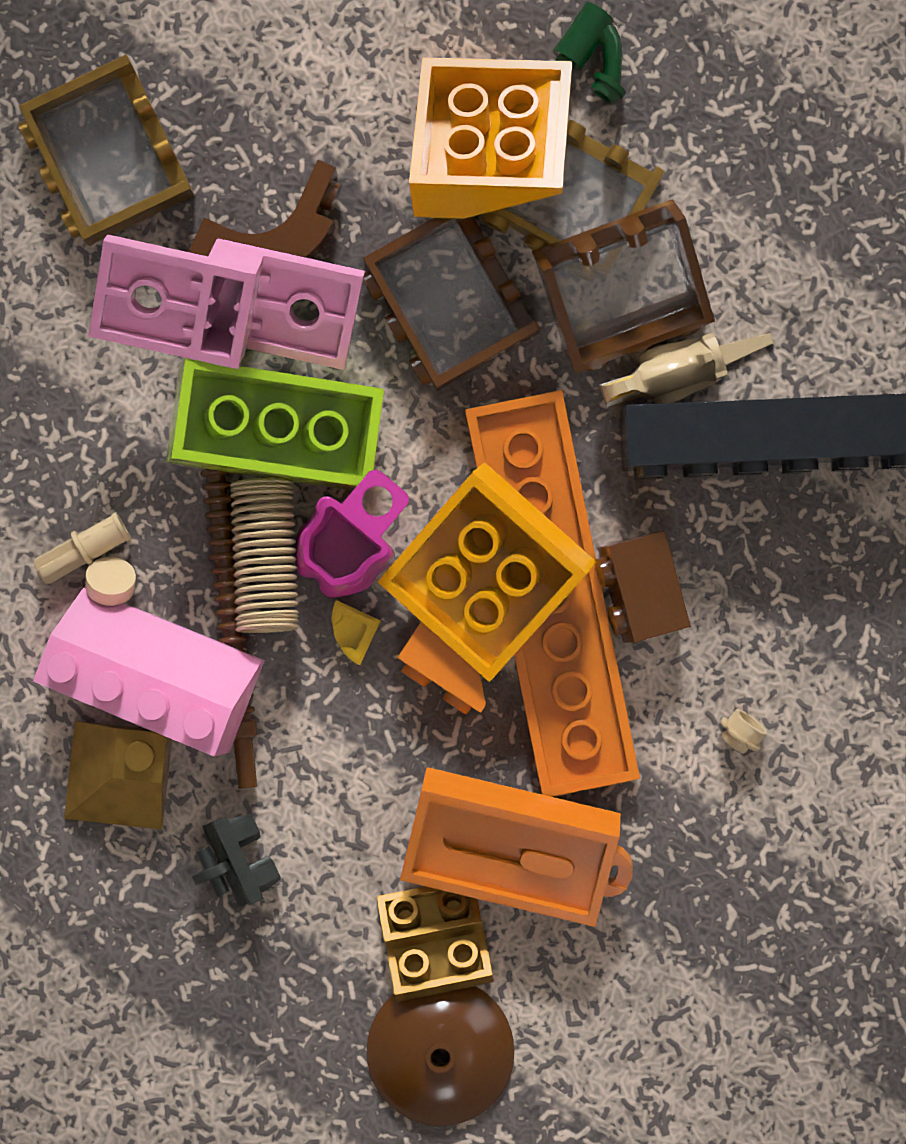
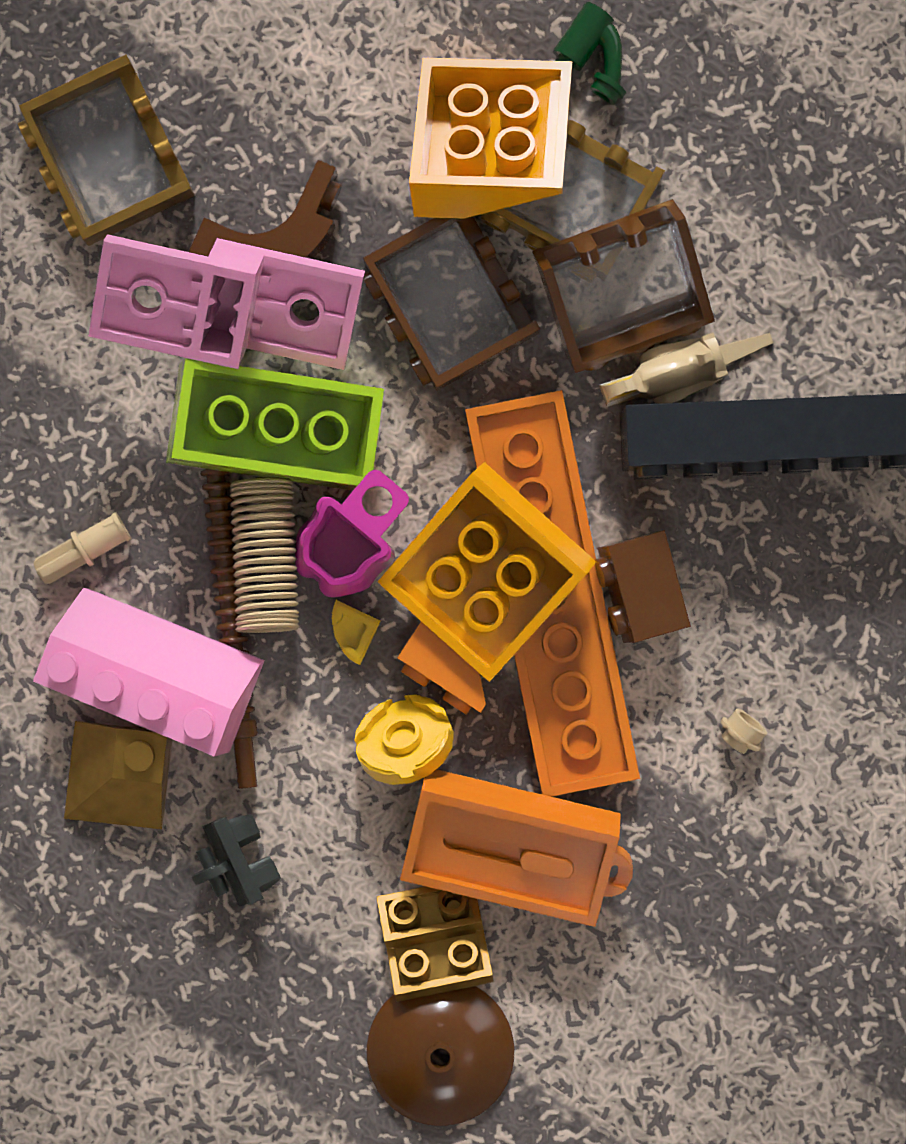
(110, 581): tan tile -> none
(404, 740): none -> yellow tile

